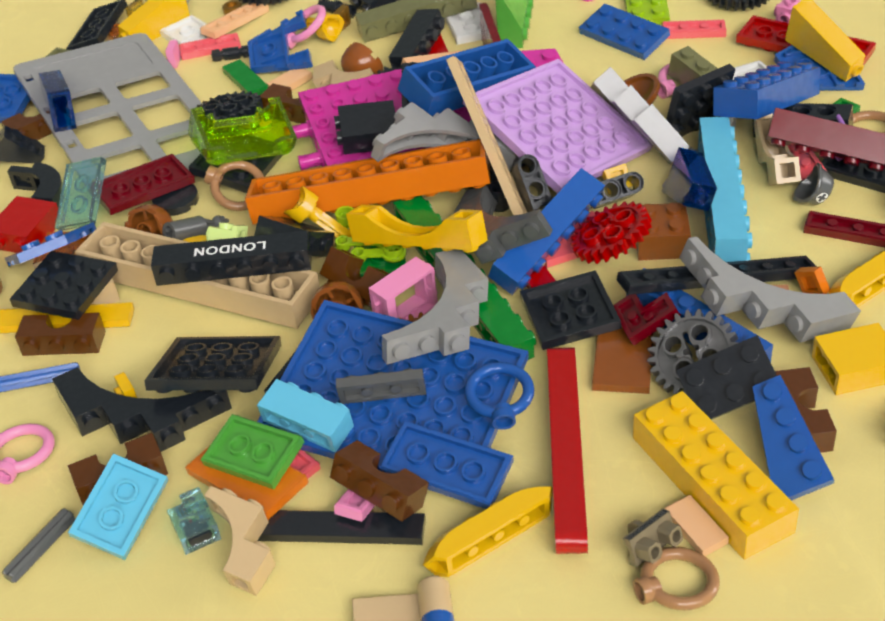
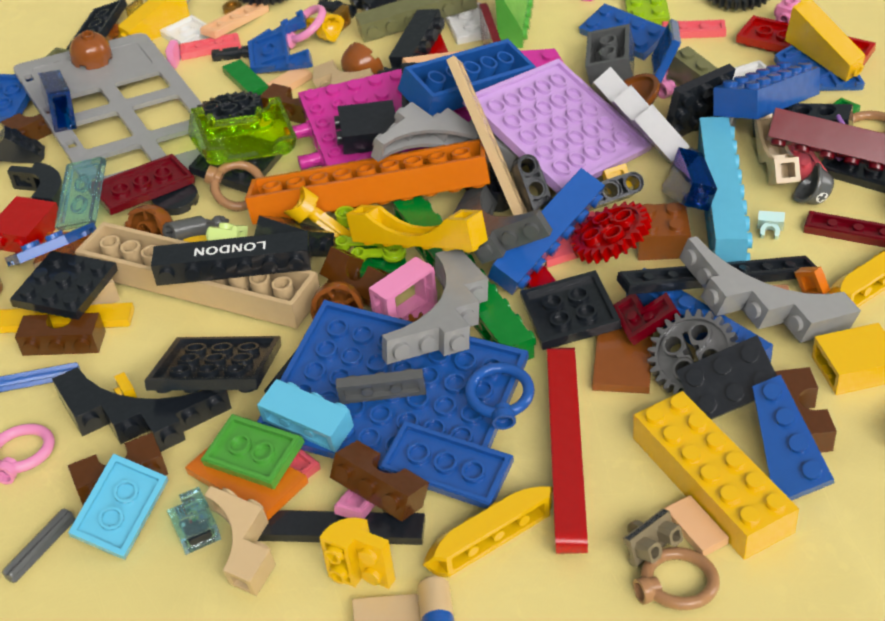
(90, 50): none -> dark orange cylinder
(356, 554): none -> yellow brick
(610, 48): none -> dark grey brick
(666, 49): none -> blue tile
(770, 221): none -> light aqua tile

